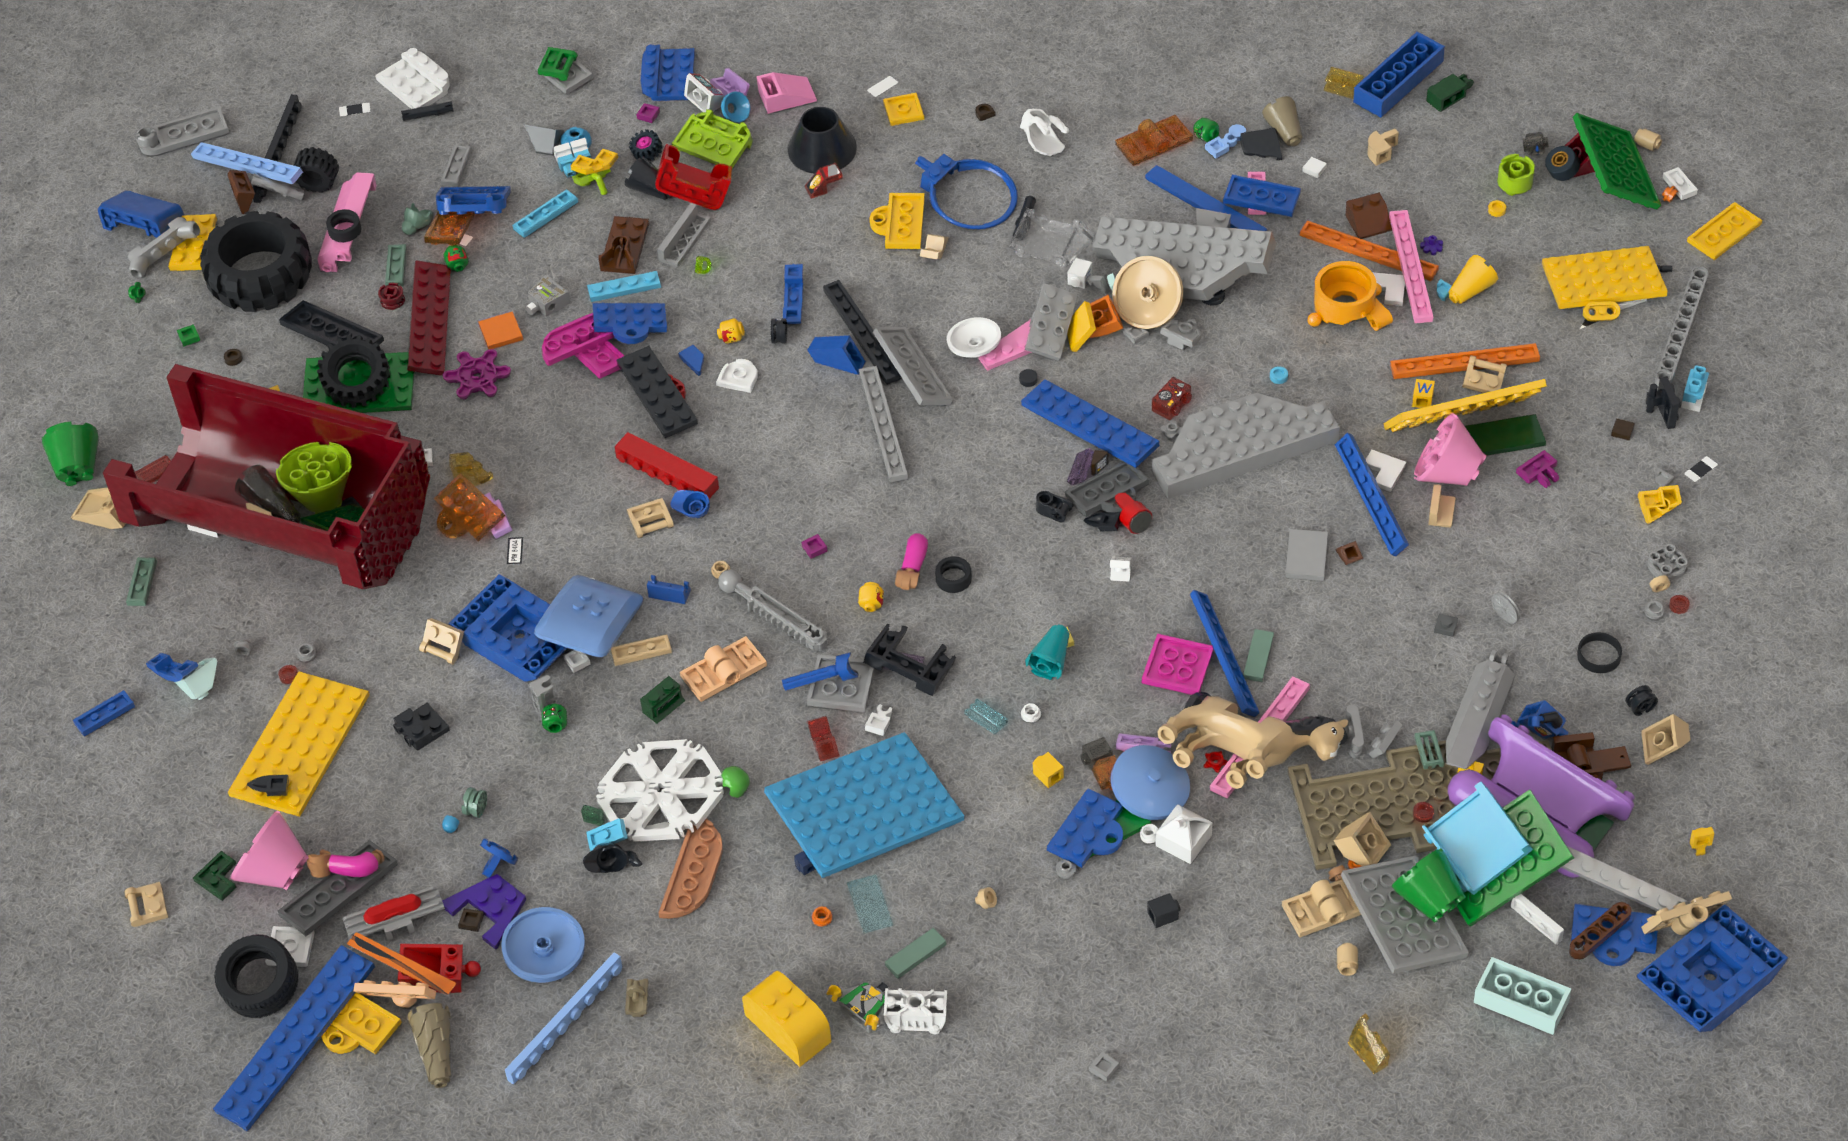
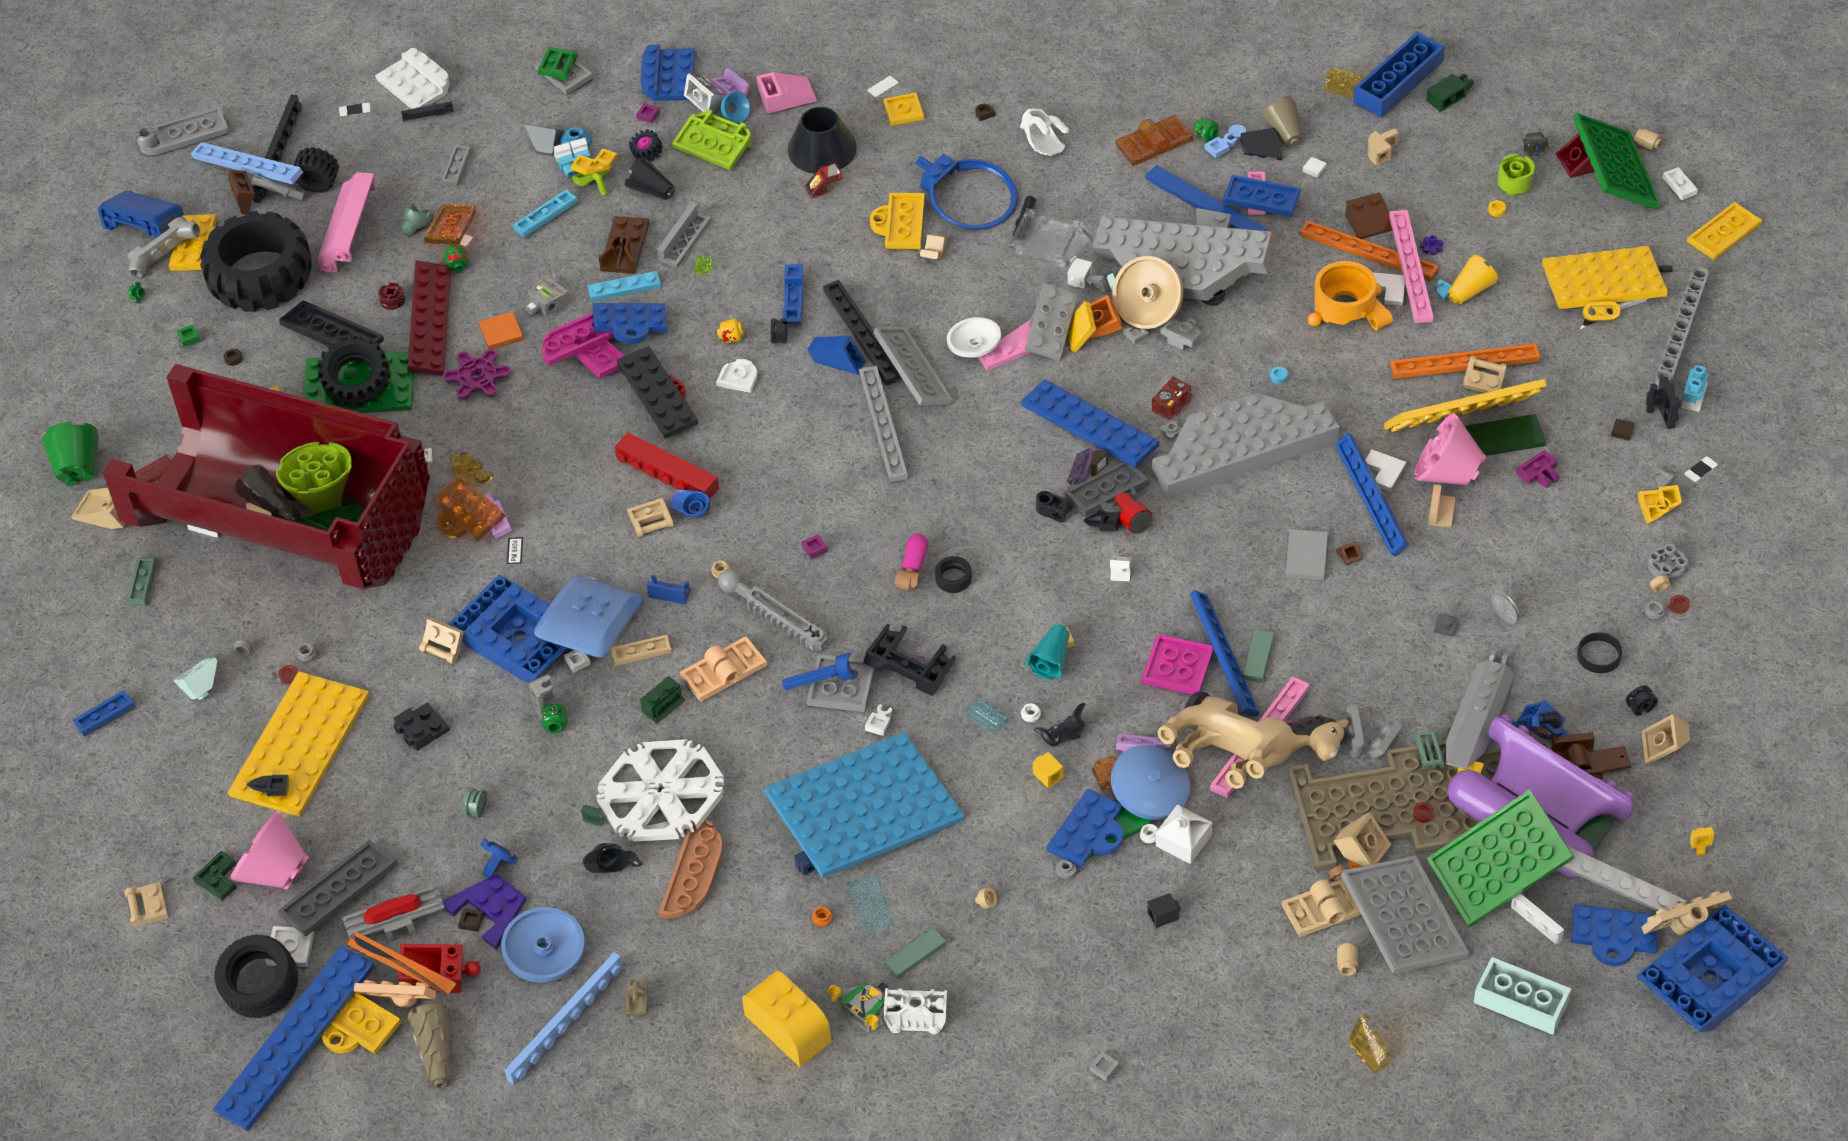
(169, 670): blue slope -> none
(347, 234): black tyre -> none
(351, 866): dark pink piece -> none
(396, 264): sand green tile -> none
(450, 824): dark azure hinge -> none
(472, 199): blue plate -> none
(608, 833): medium azure plate -> none
(692, 183): red windscreen -> none
(692, 358): blue tile -> none
(736, 780): bright green hair -> none
(822, 738): clear red slope -> none
(870, 596): yellow head -> none
(1028, 377): black tile -> none
(1066, 731): none -> black hair
(1095, 751): clear smoke brick -> none
(1212, 757): red plate -> none
(1423, 393): yellow brick -> none
(1431, 886): green cone -> none
(1478, 839): medium azure panel -> none
(1562, 163): black wheel -> none
(1597, 928): reddish brown beam -> none
(1669, 194): orange plate -> none

